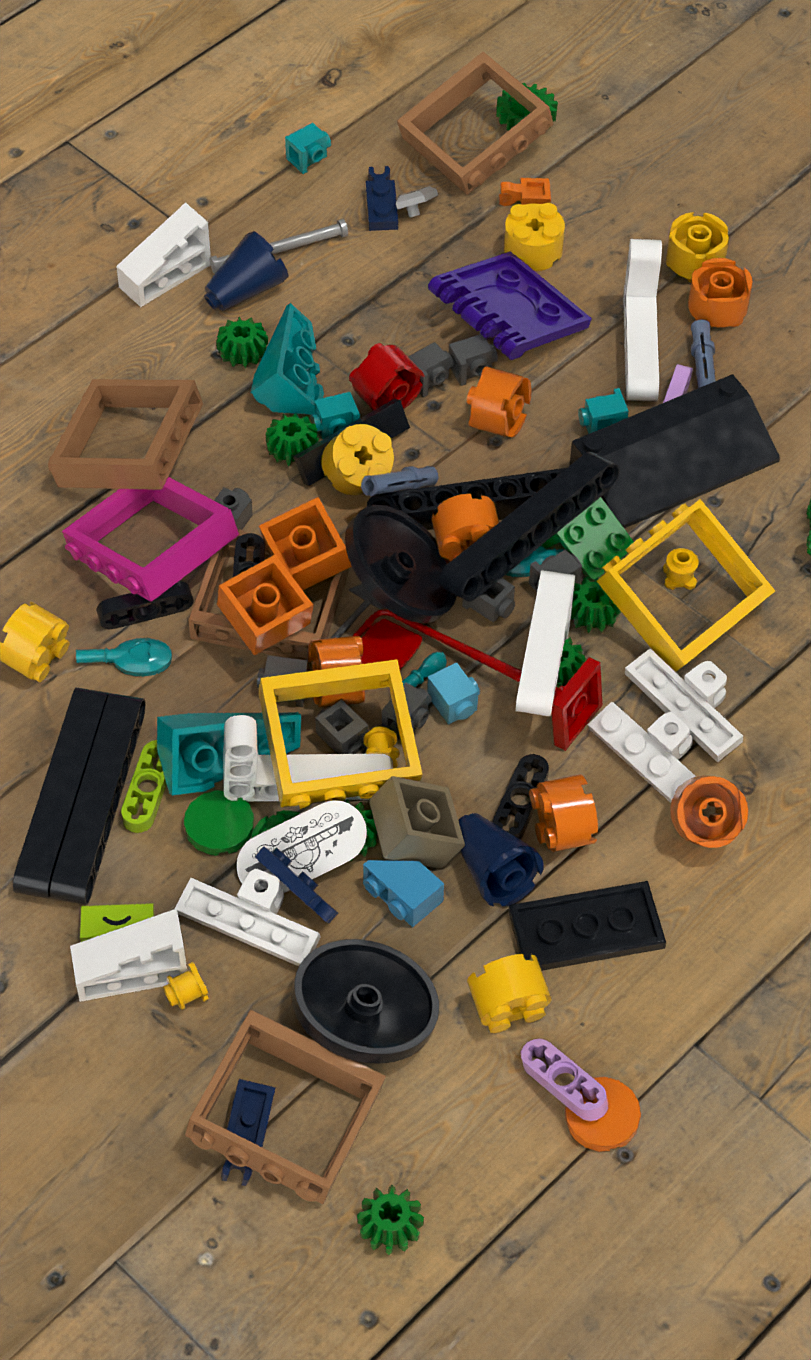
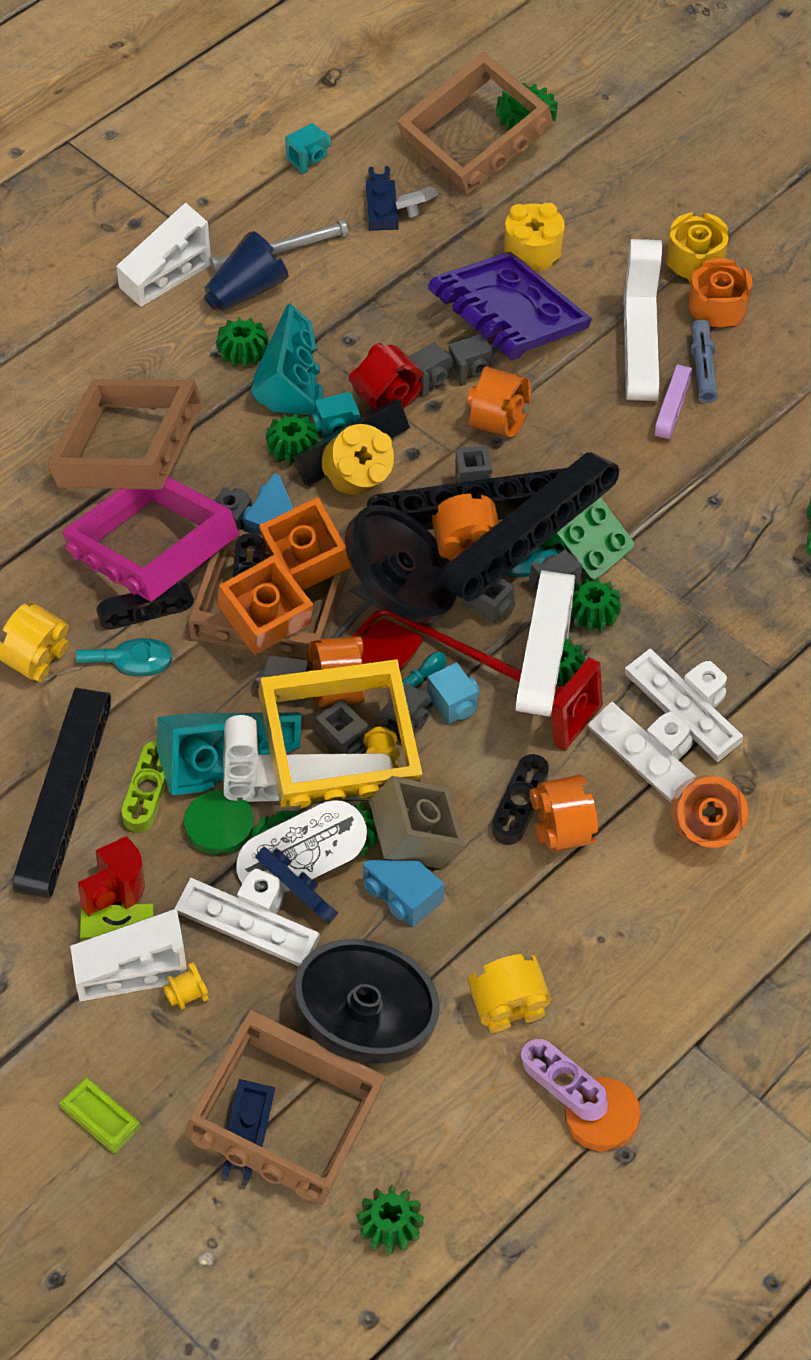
(98, 799): black beam -> none
(100, 1115): none -> lime tile
(118, 877): none -> red brick
(270, 503): none -> dark azure slope
(406, 479): sand blue pin -> none
(472, 463): none -> dark grey brick
(498, 861): dark blue cone -> none
(527, 192): orange plate -> none
(588, 926): black tile -> none
(603, 411): teal brick -> none
(679, 569): yellow brick -> none
(681, 449): black slope -> none
(723, 549): yellow window -> none

